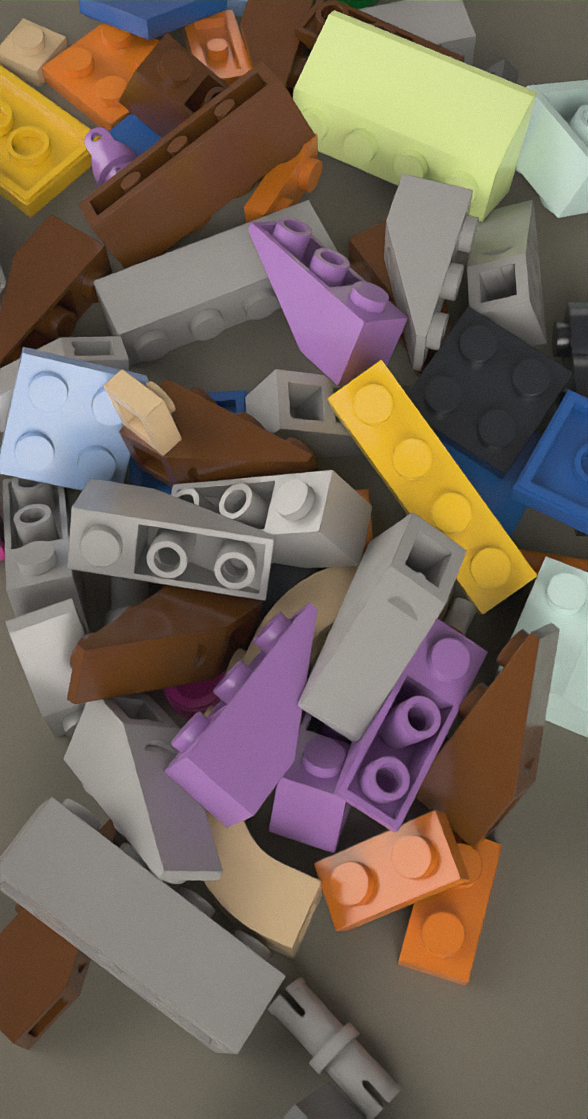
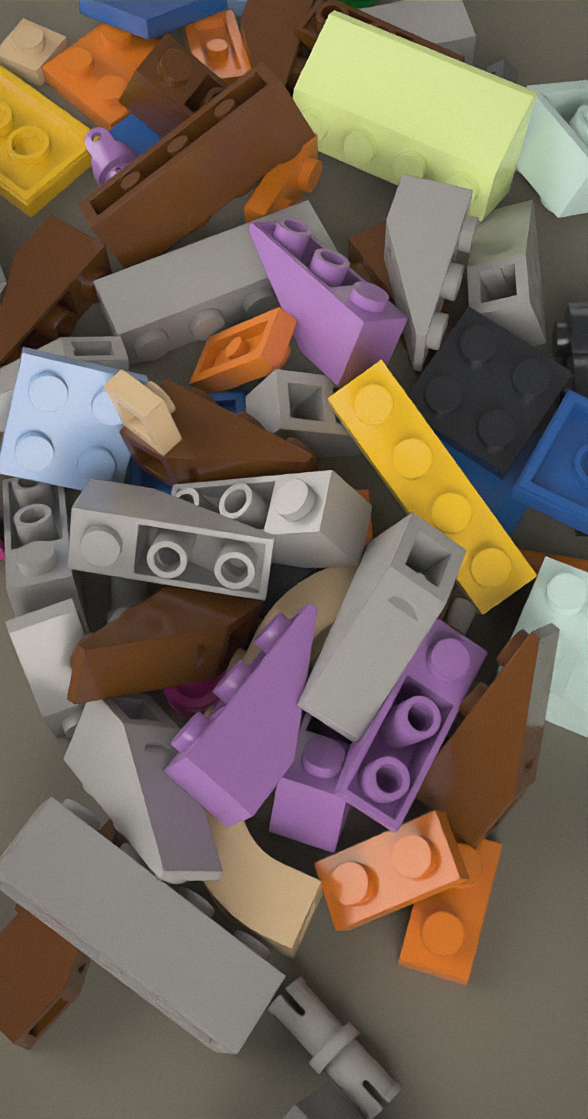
(244, 352): none -> orange plate

